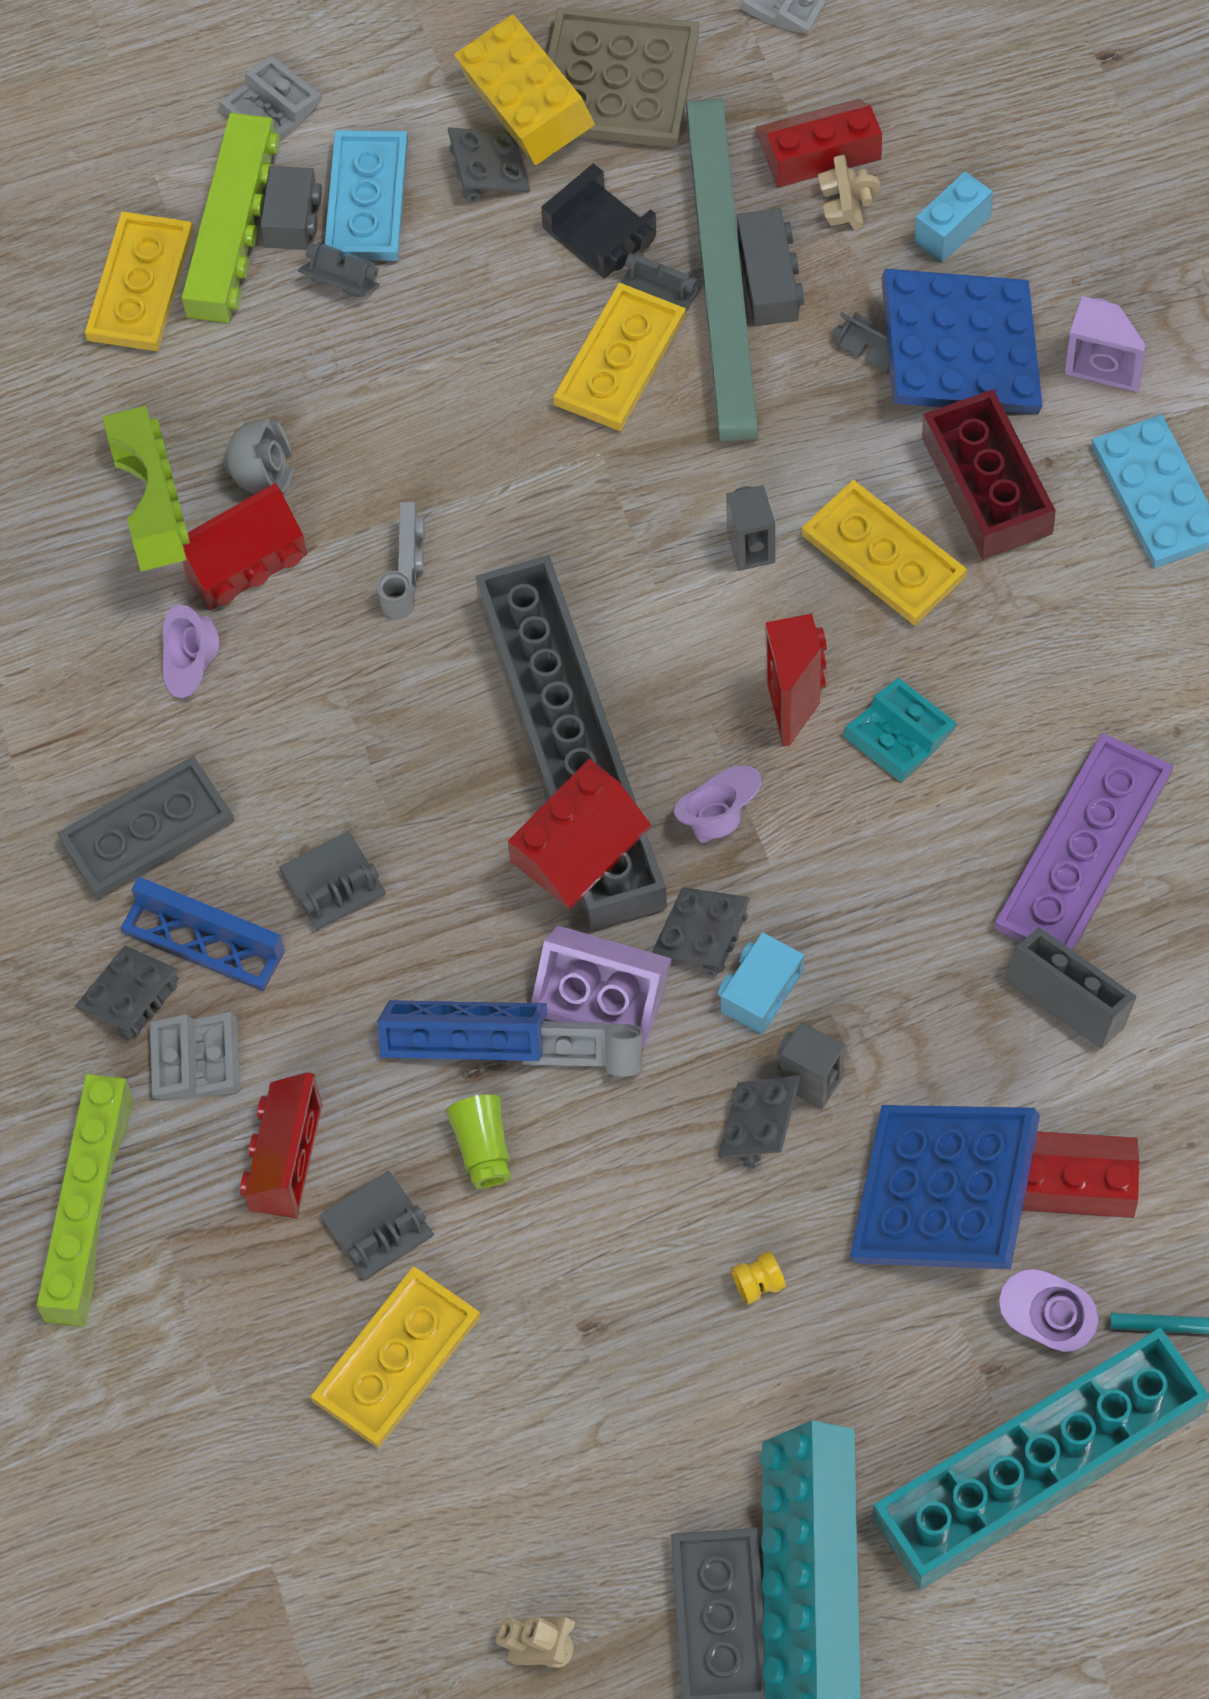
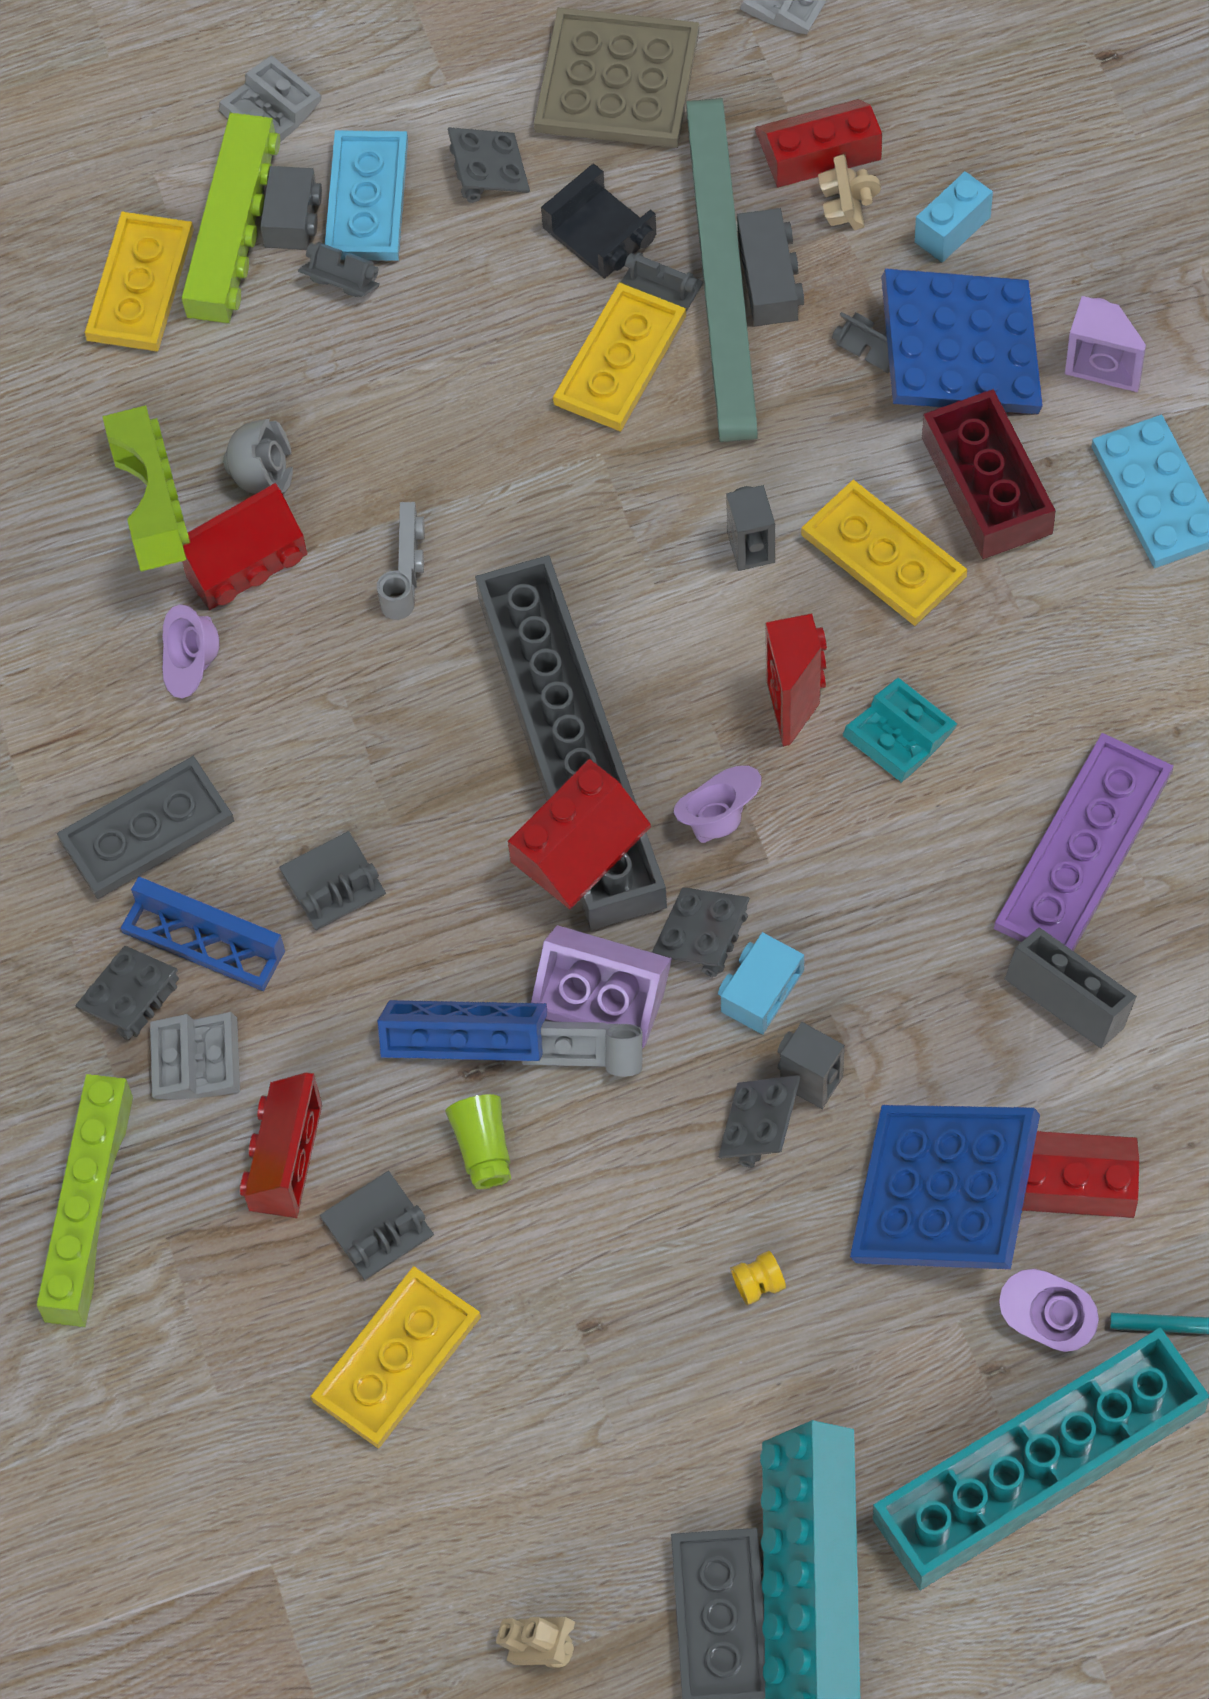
(524, 89): yellow brick -> none

